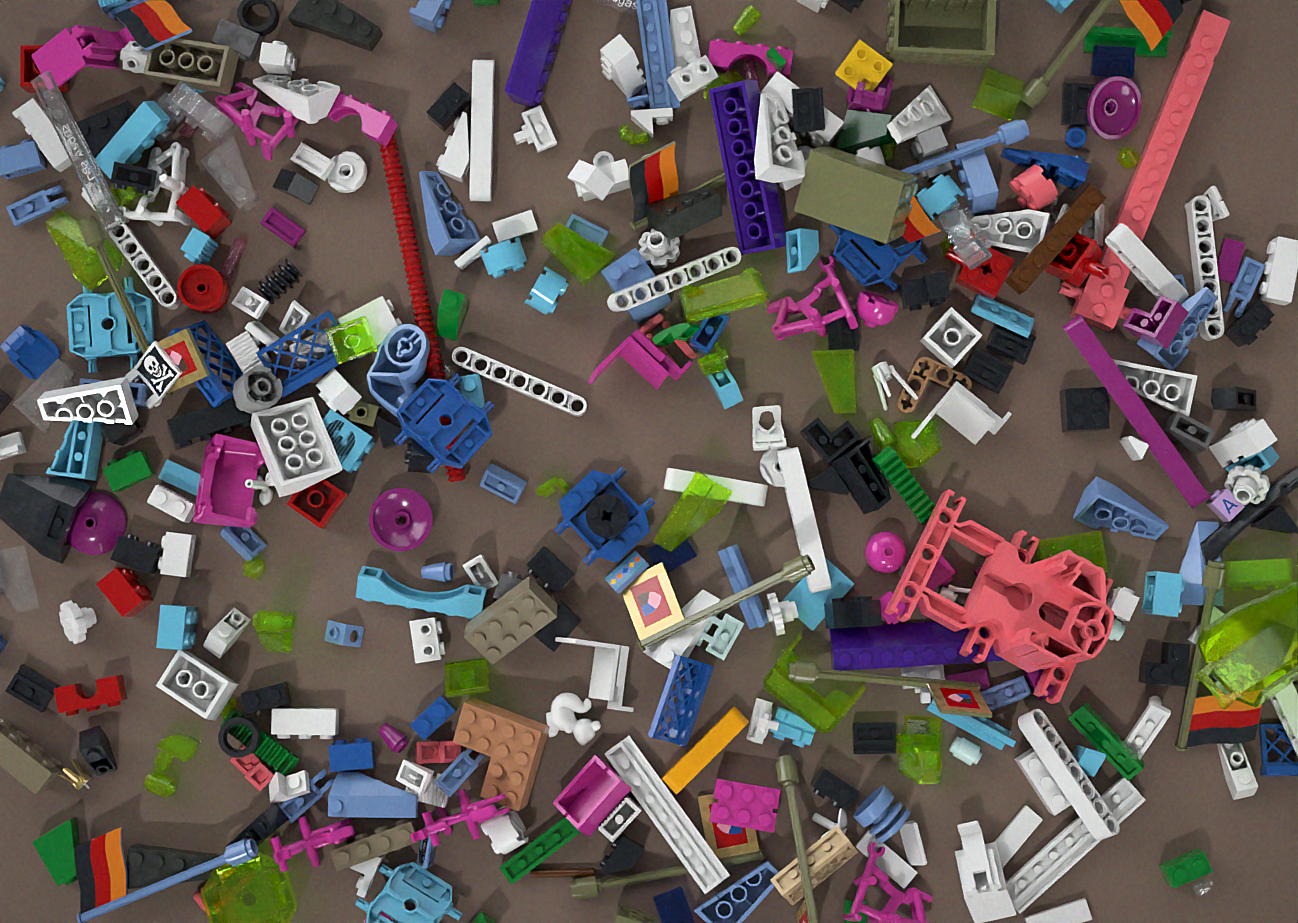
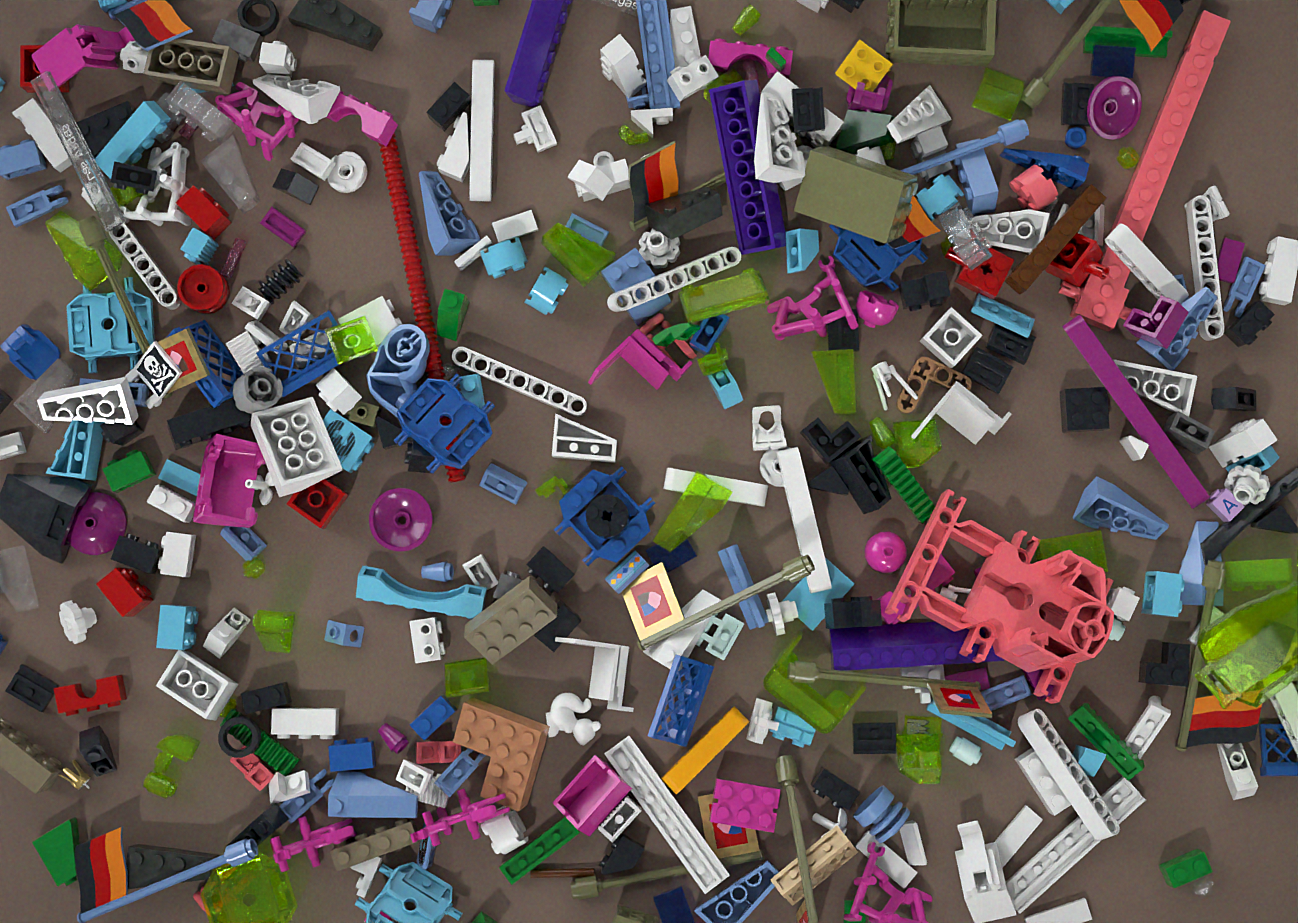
(581, 443): none -> white wedge

